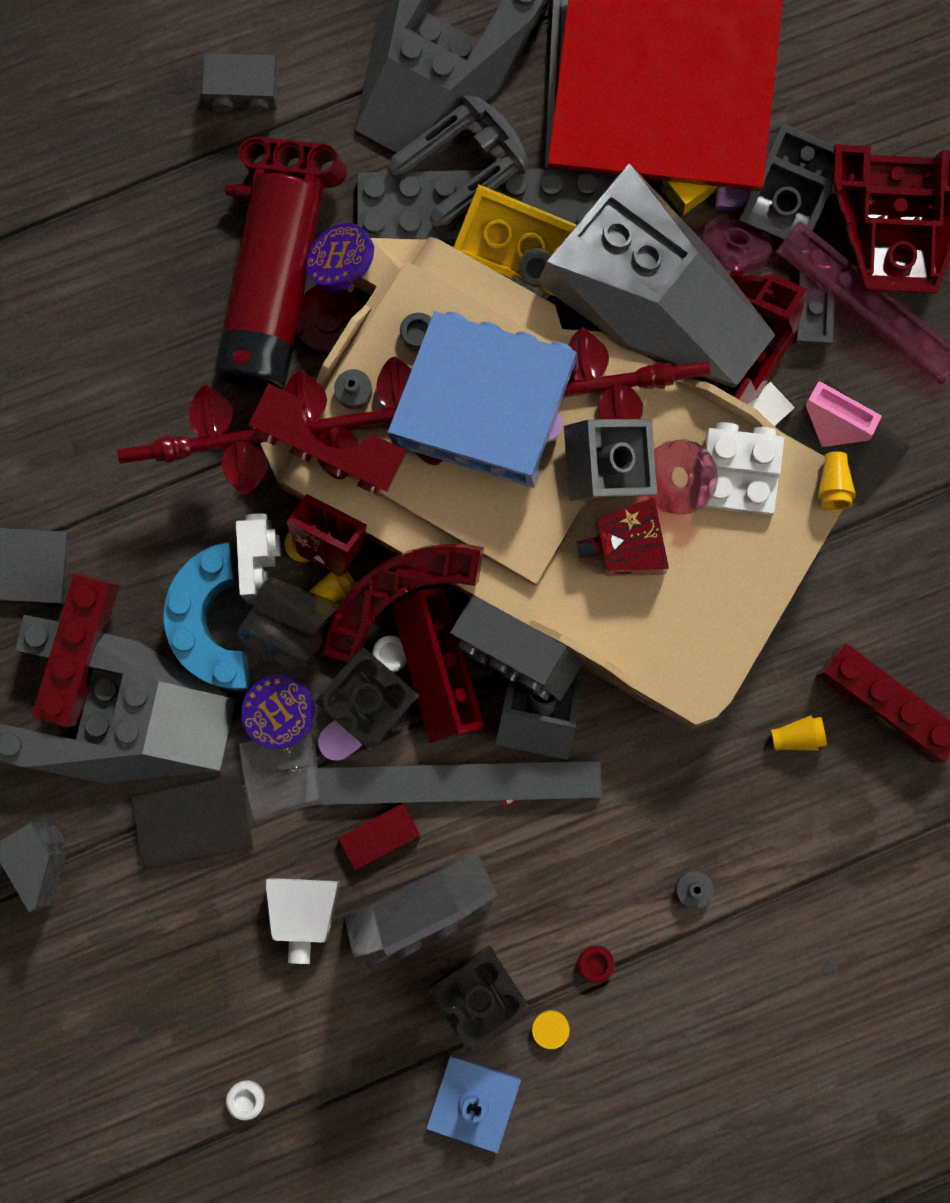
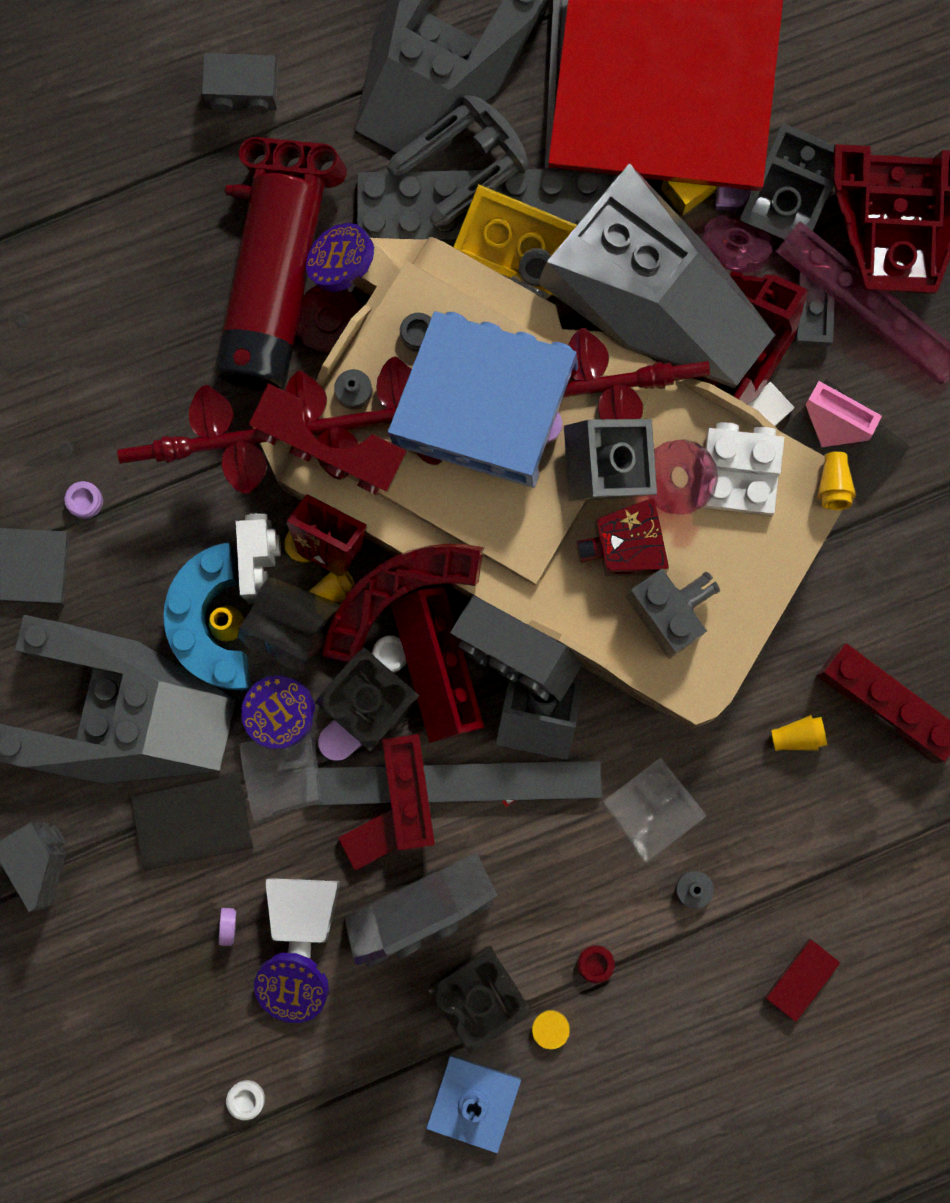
(66, 673): dark red arch -> none
(83, 500): none -> lavender tile
(227, 926): none -> lavender tile
(230, 630): none -> yellow cone
(291, 988): none -> dark purple tile
(408, 792): none -> dark red plate
(653, 810): none -> clear plate
(670, 611): none -> dark grey brick
(802, 980): none -> dark red tile

